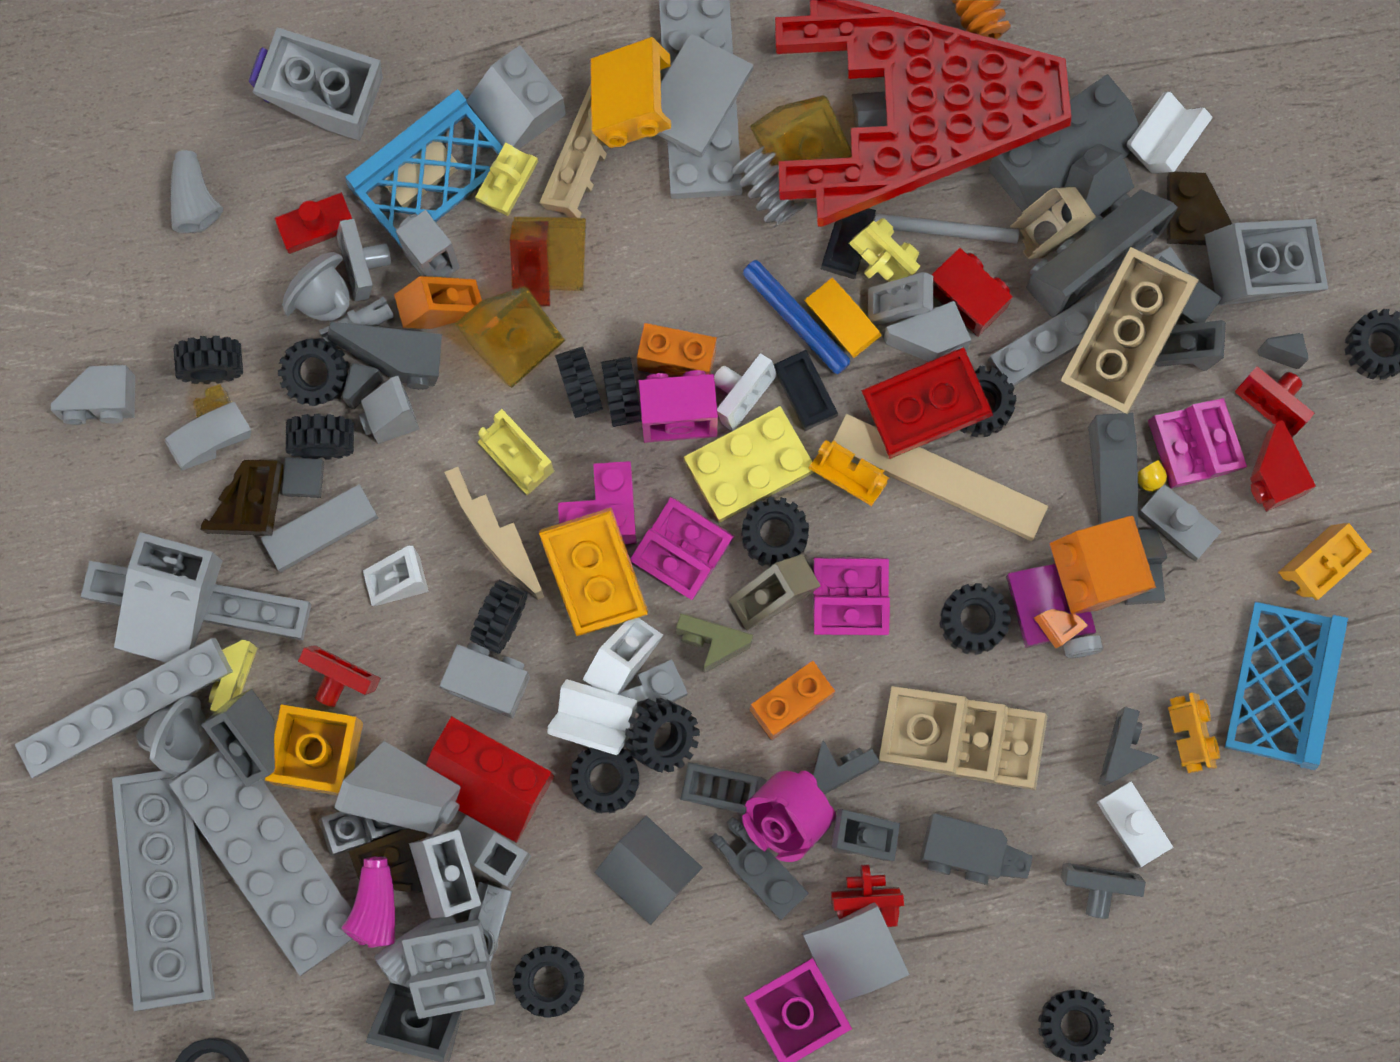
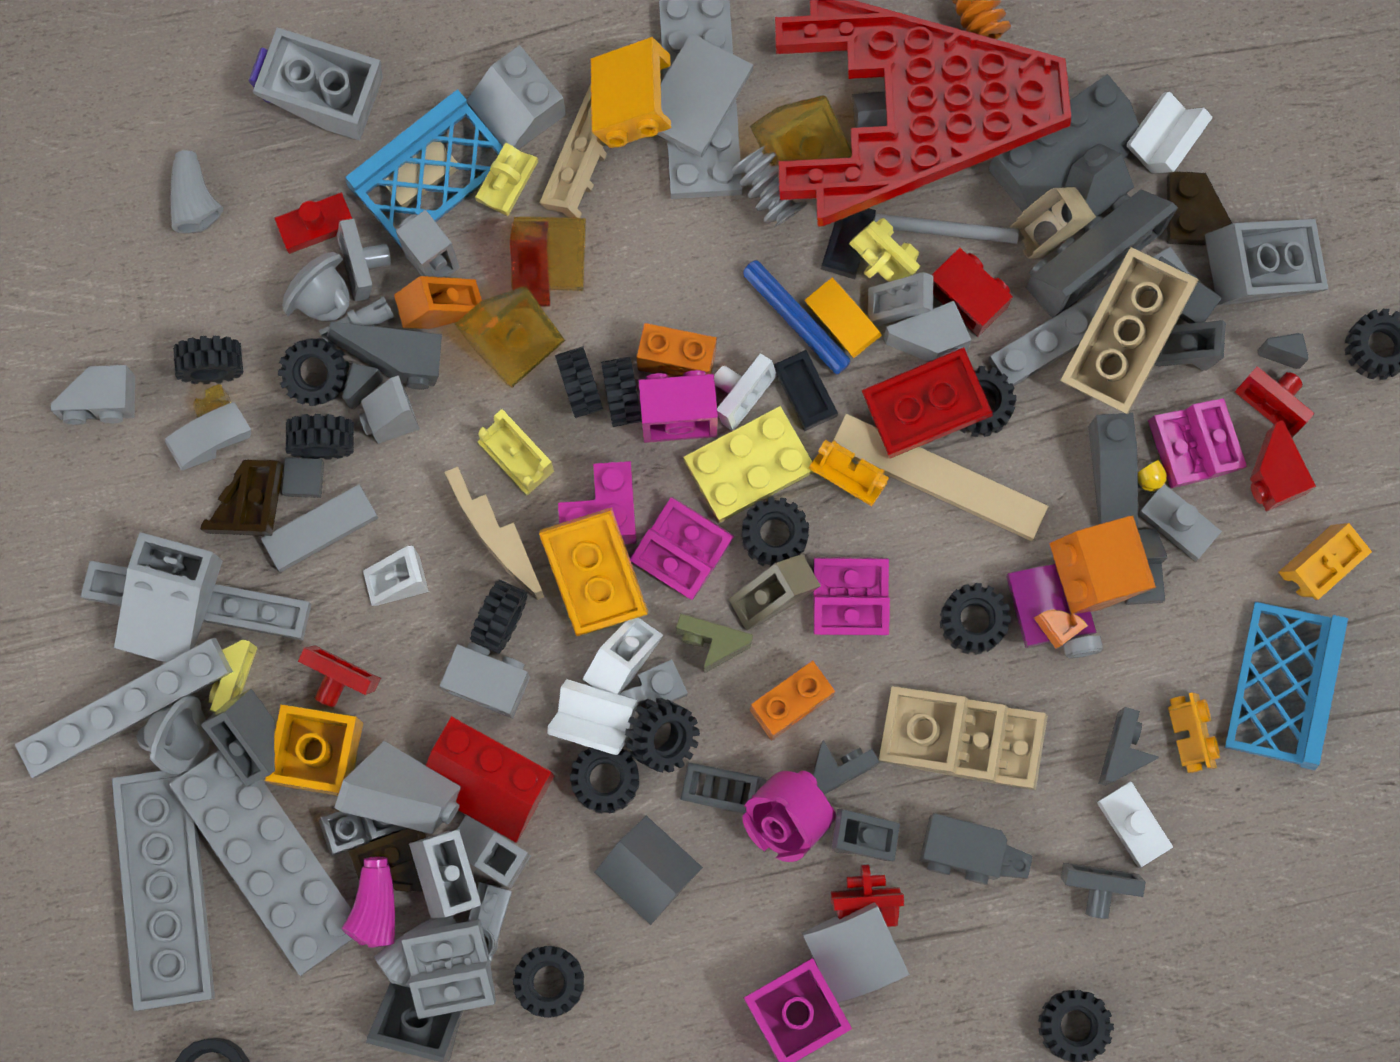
(762, 872): dark grey hinge -> none

